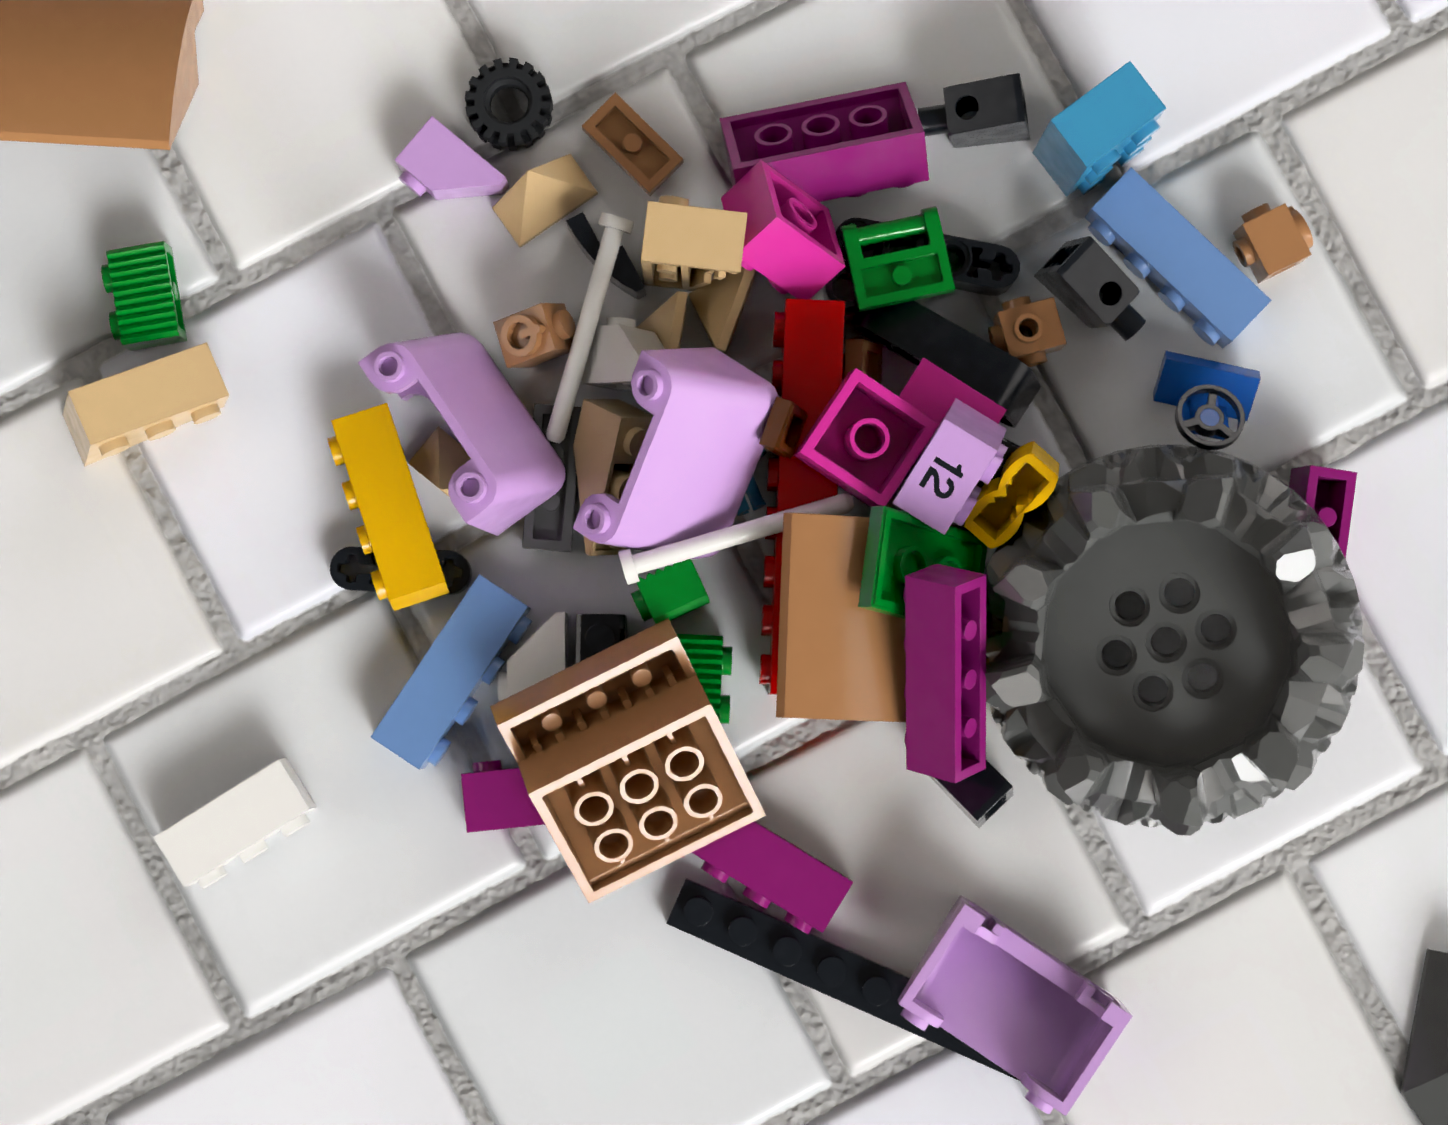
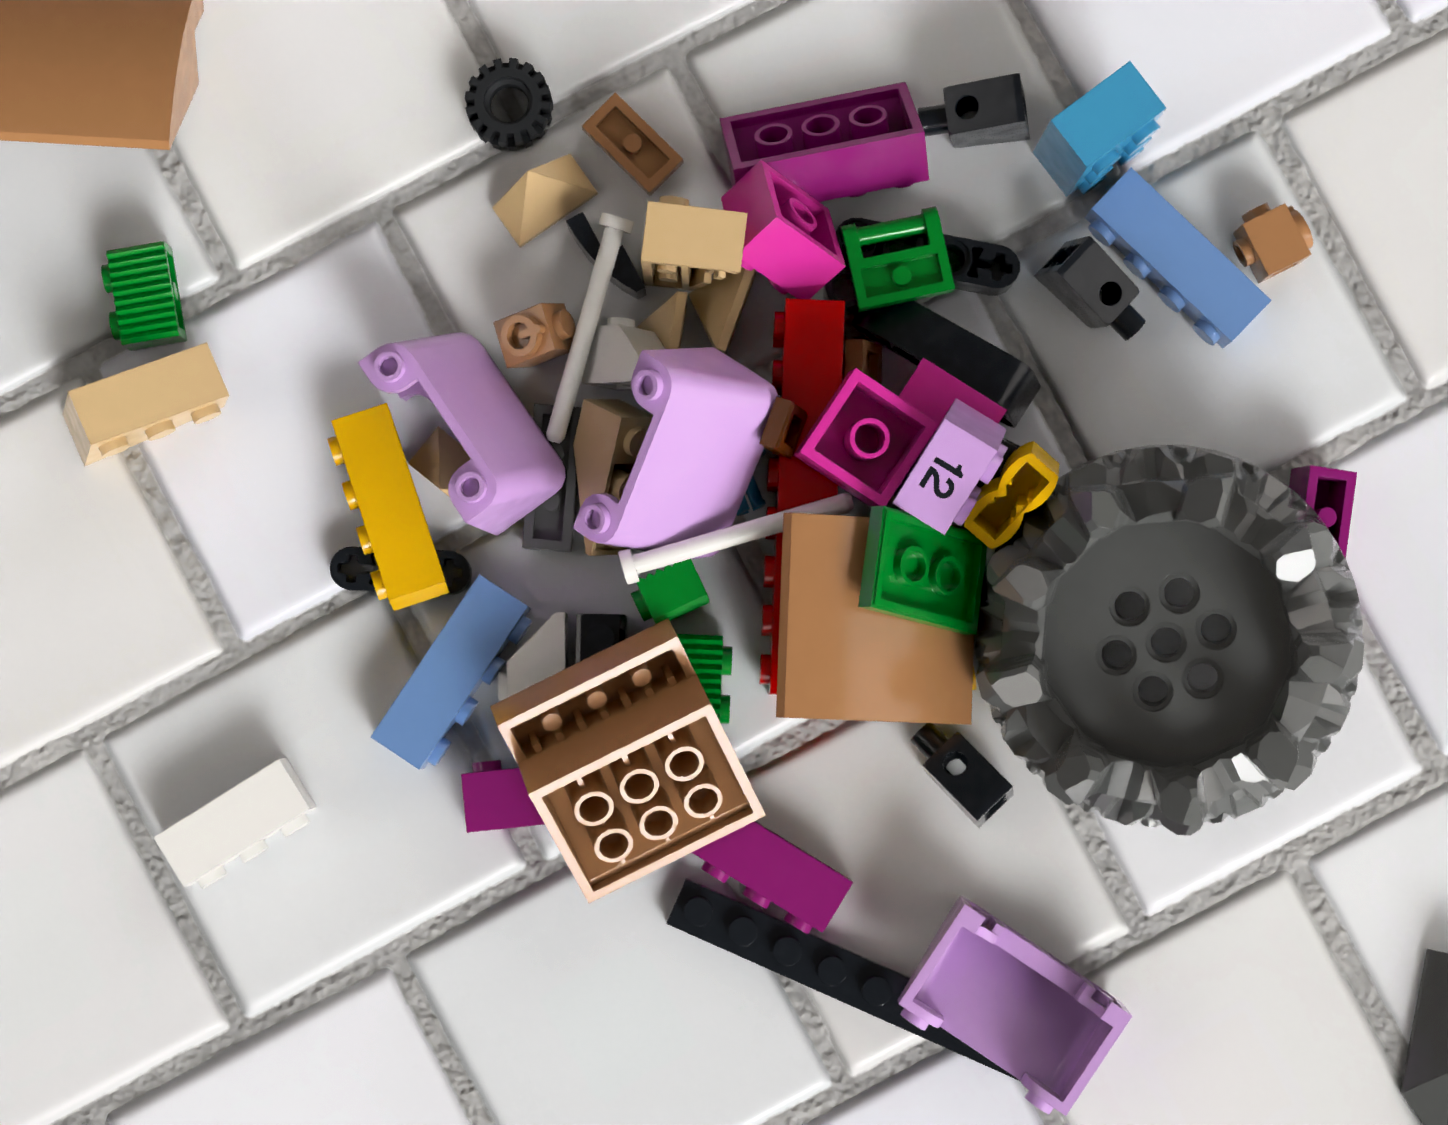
(446, 166): lavender slope -> none
(945, 672): magenta brick -> none
(1041, 322): medium nougat brick -> none
(1206, 397): blue piece -> none

